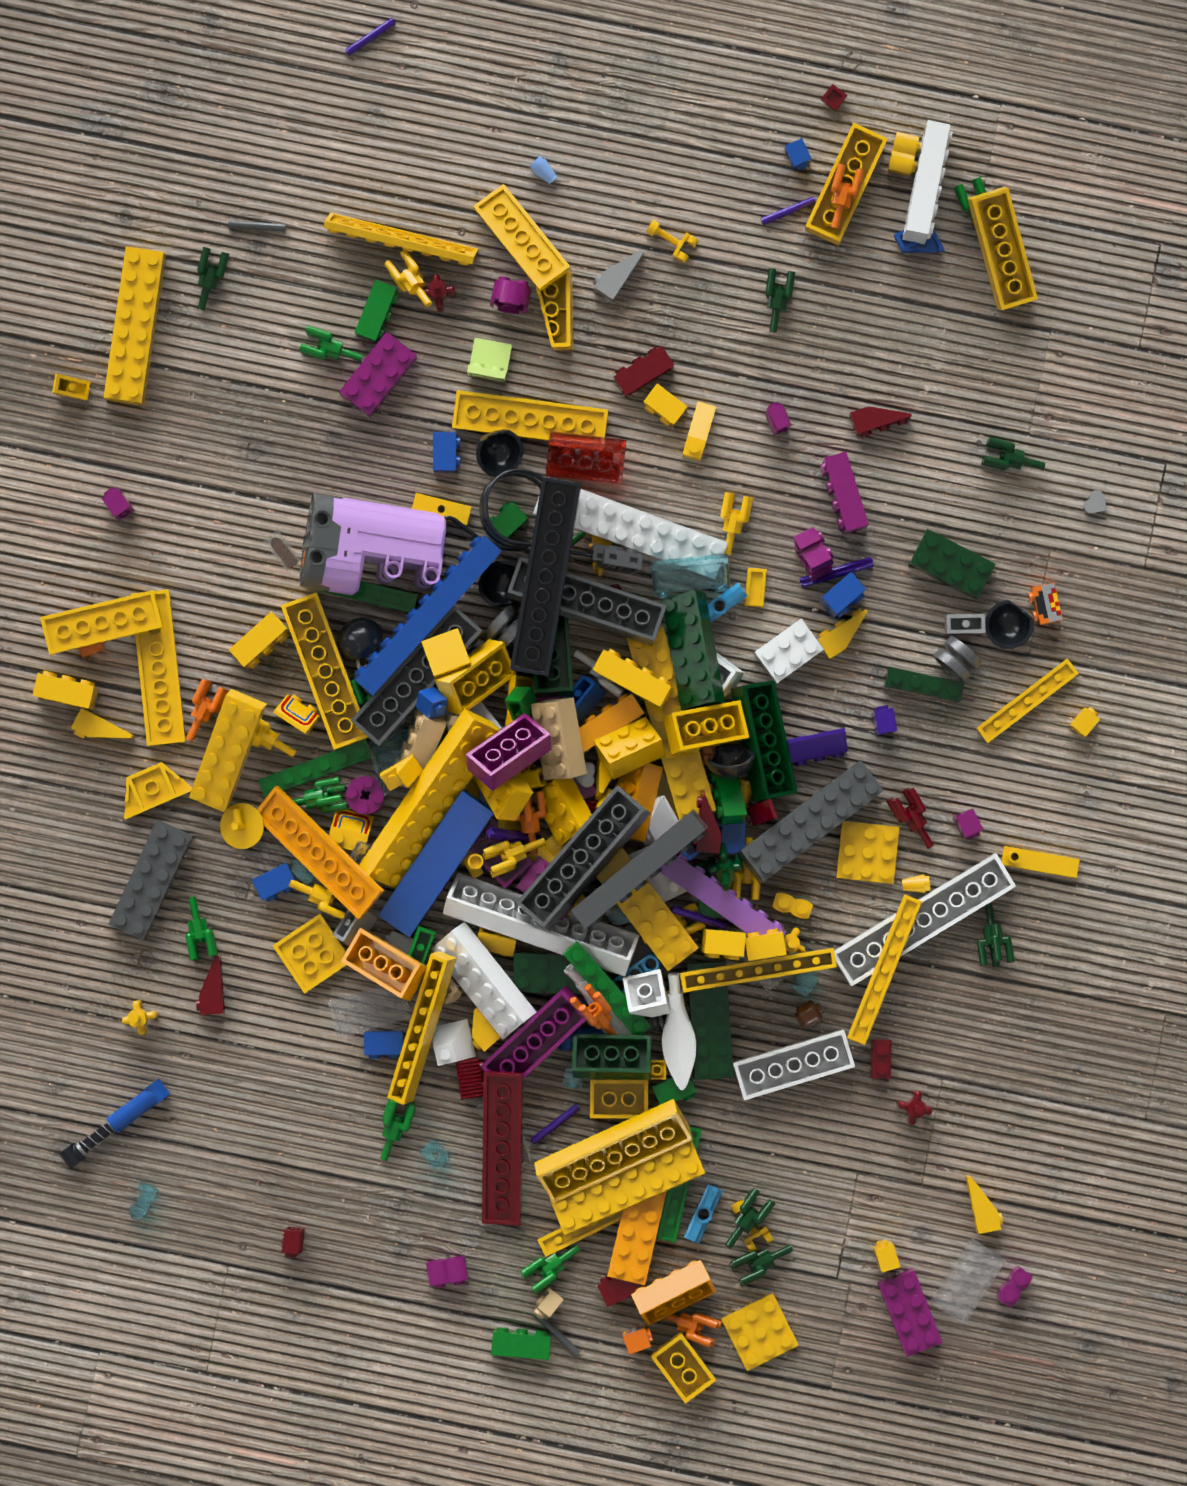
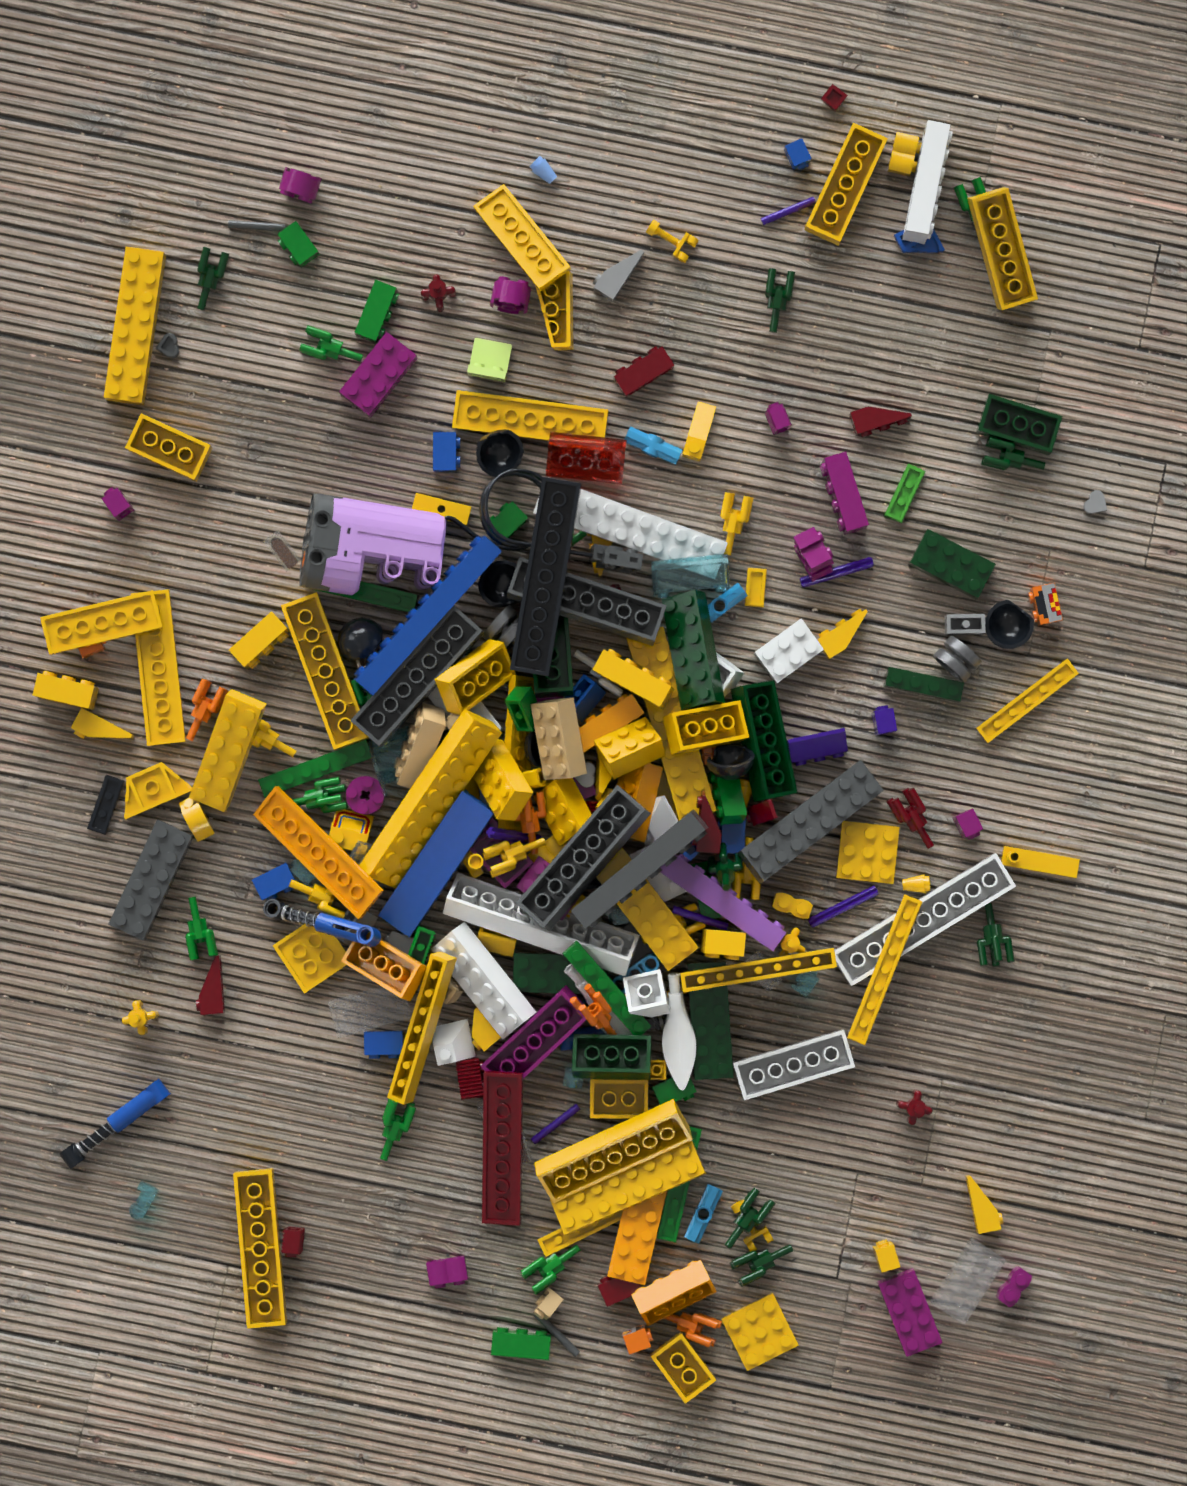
(71, 387): yellow slope -> none
(105, 804): none -> black tile
(168, 346): none -> dark grey tile
(168, 447): none -> yellow brick
(196, 819): none -> yellow brick
(242, 826): yellow shield -> none
(260, 1248): none -> yellow brick
(297, 714): yellow slope -> none
(298, 244): none -> green brick
(299, 183): none -> magenta brick
(323, 923): none -> piece
(370, 36): dark purple bar -> none
(395, 237): yellow plate -> none
(402, 773): yellow slope -> none
(410, 279): yellow plant -> none
(431, 703): blue brick -> none
(435, 1146): clear light blue brick -> none
(446, 653): yellow tile -> none
(508, 752): magenta brick -> none
(653, 445): none -> dark azure piece
(664, 405): yellow brick -> none
(765, 945): yellow brick -> none
(809, 1014): reddish brown head -> none
(843, 594): blue brick -> none
(843, 906): none -> dark purple axle
(844, 193): orange plant -> none
(880, 1058): dark red brick -> none
(904, 493): none -> bright green tile
(1019, 424): none -> dark green brick
(1084, 721): yellow brick -> none

